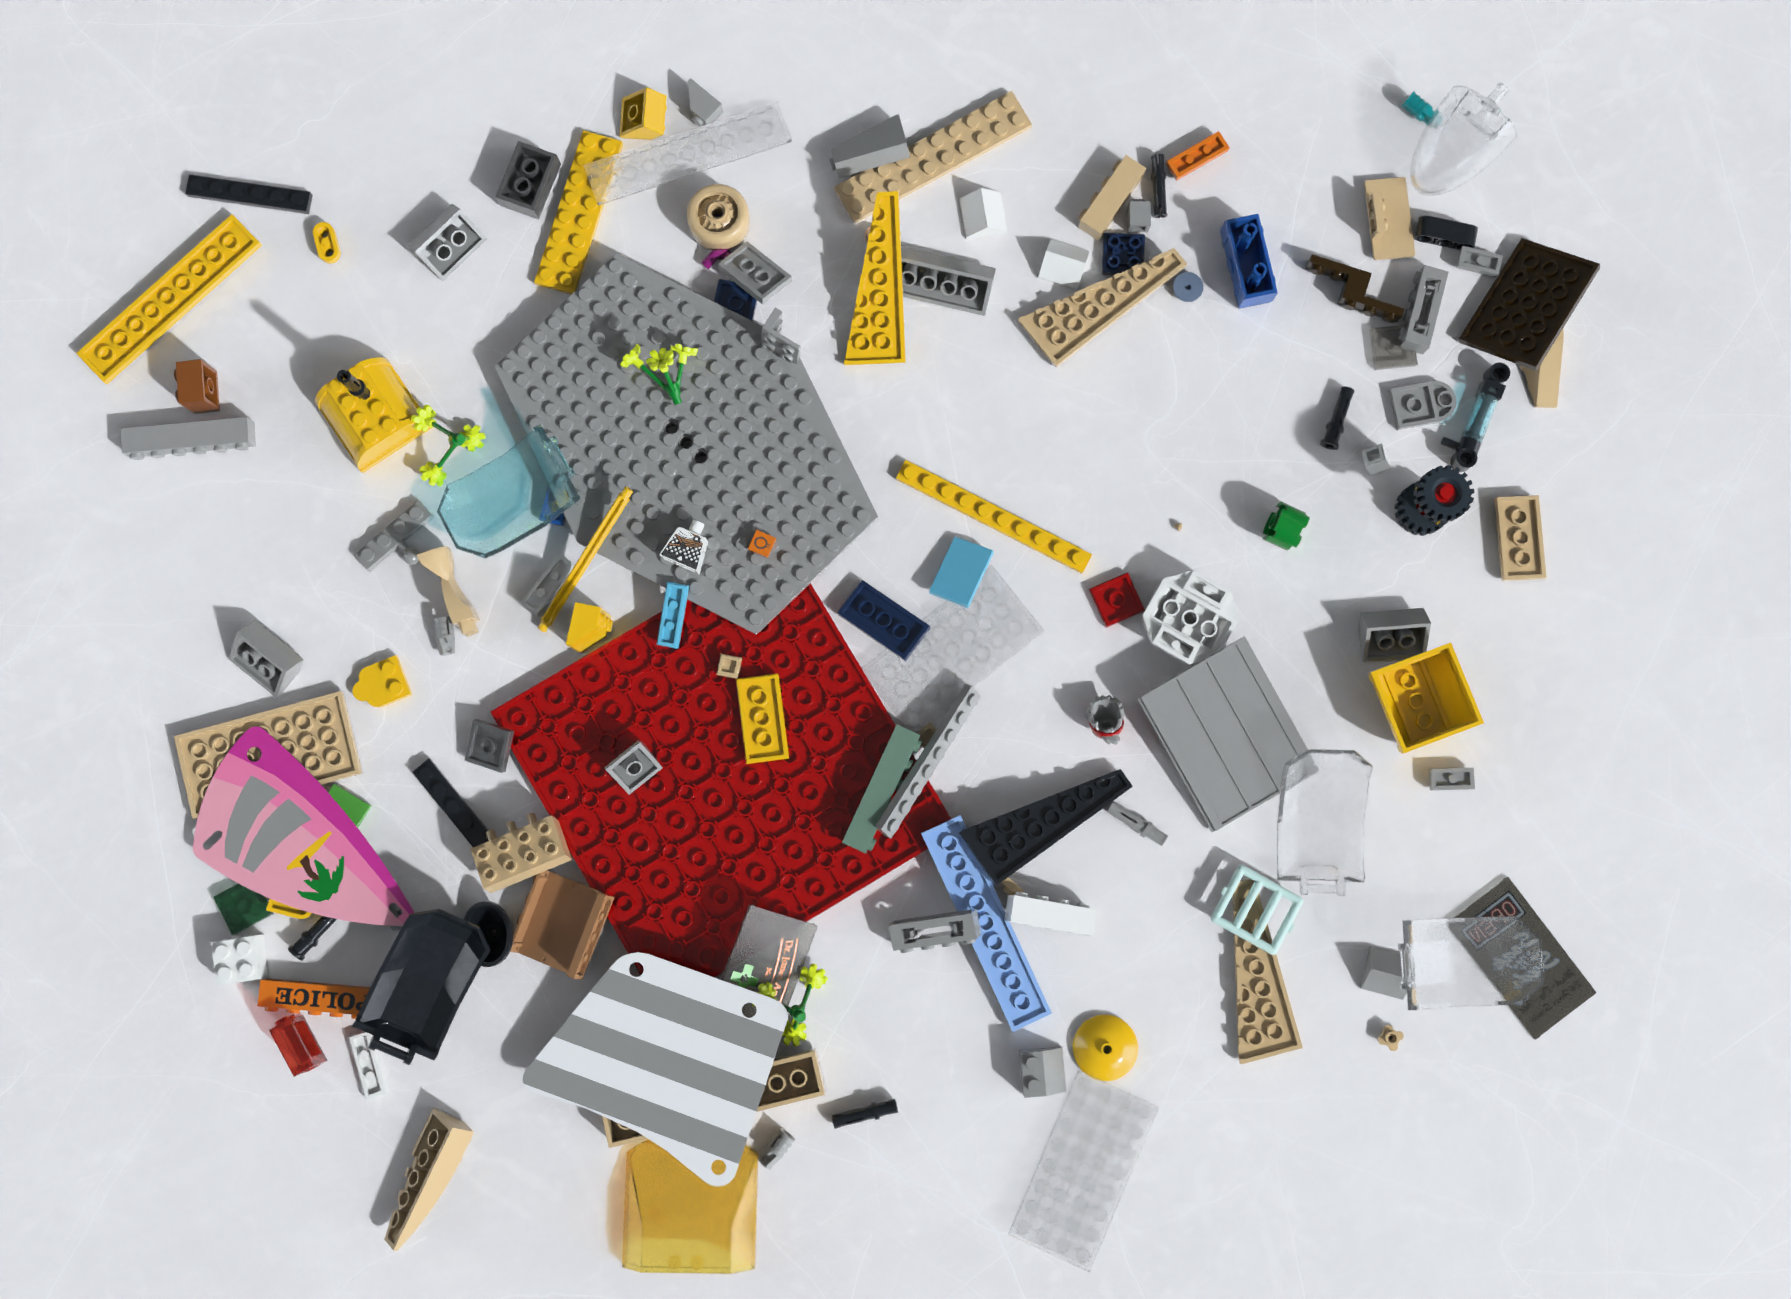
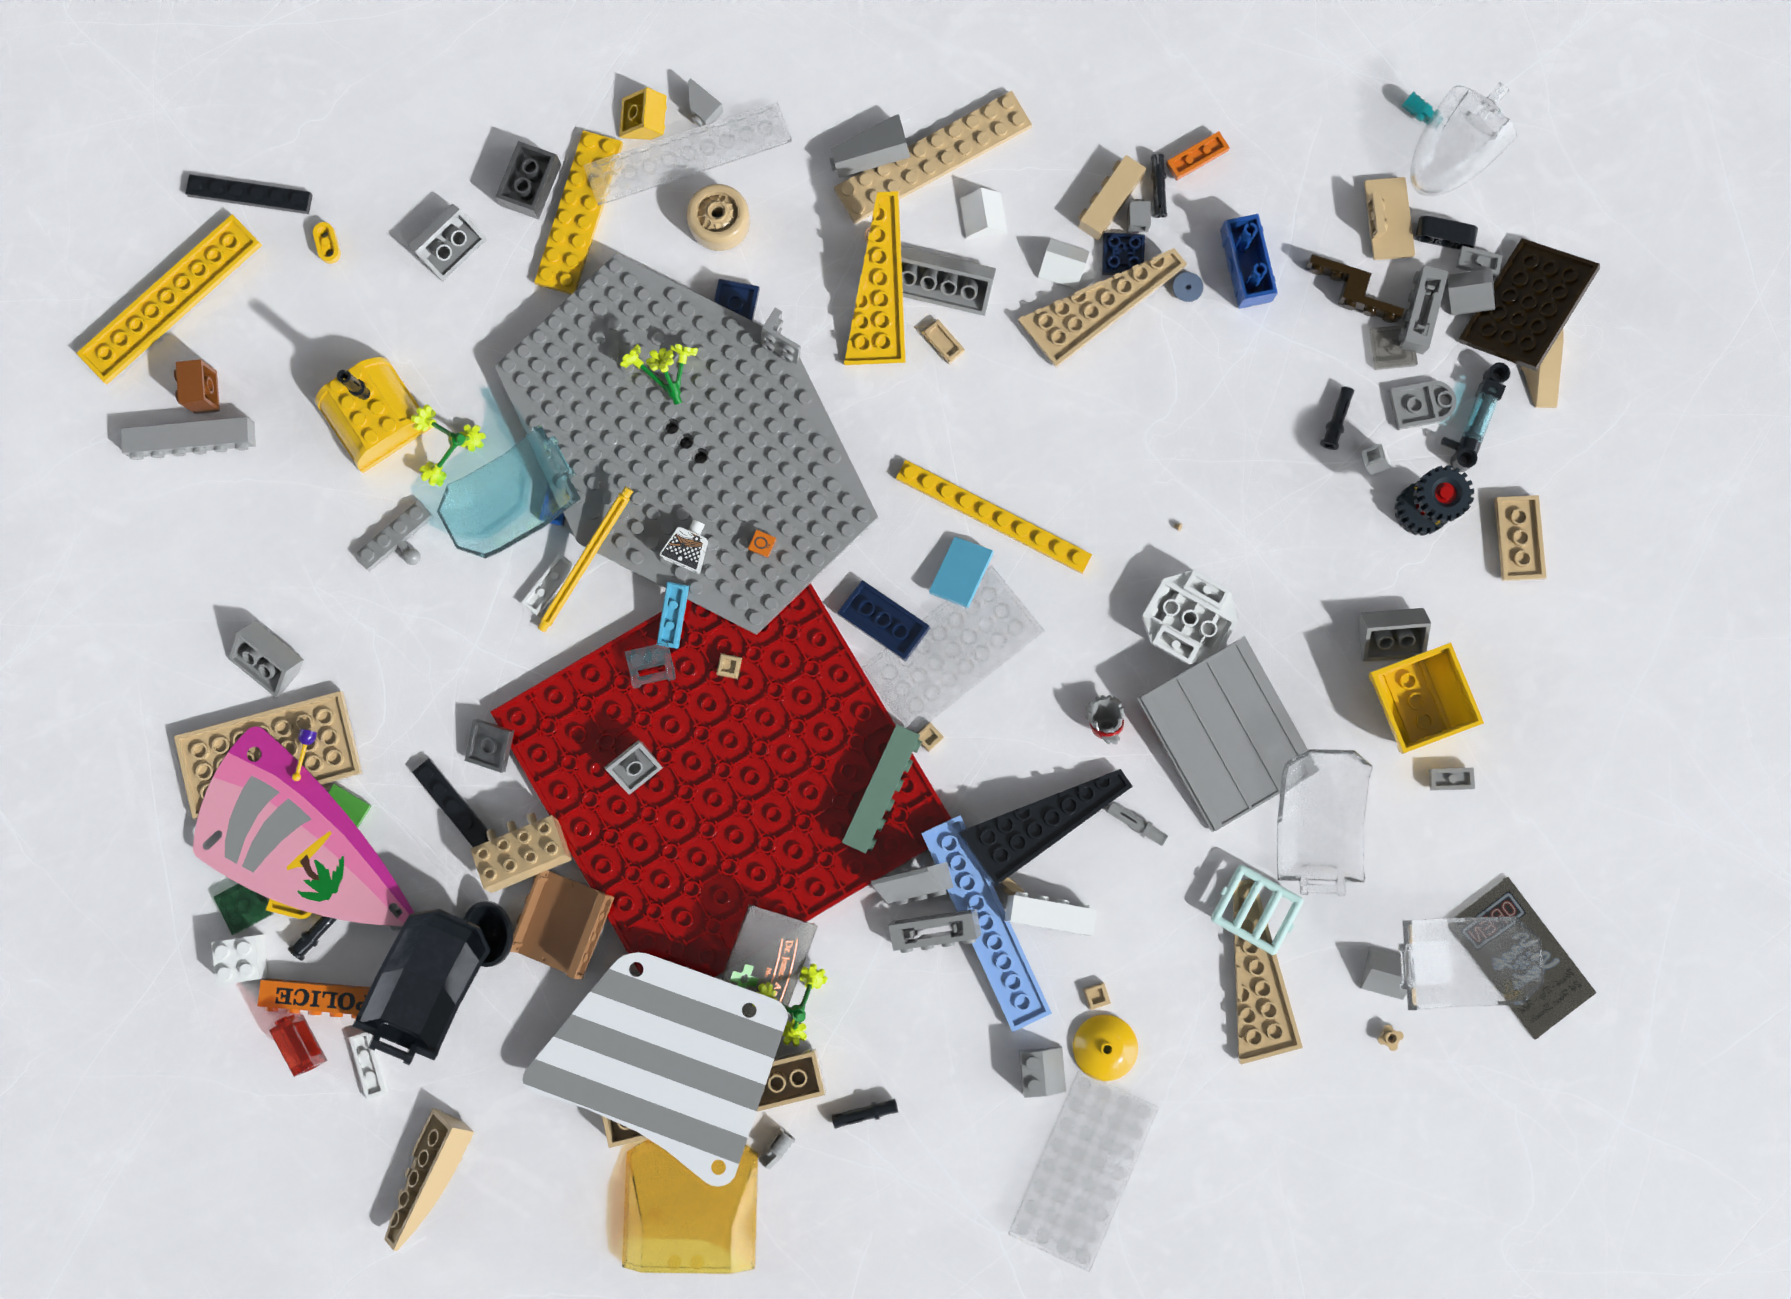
(306, 737): none -> hinge
(382, 683): yellow plate -> none
(444, 635): light grey hinge -> none
(459, 608): tan hips -> none
(587, 627): yellow slope -> none
(650, 657): none -> clear light blue plate
(714, 255): magenta arm -> none
(754, 272): light grey plate -> none
(762, 718): yellow tile -> none
(914, 884): none -> light grey slope
(928, 761): light grey plate -> none
(943, 341): none -> tan tile
(1096, 996): none -> tan tile
(1116, 600): red tile -> none
(1285, 526): green brick -> none
(1471, 292): none -> light grey slope

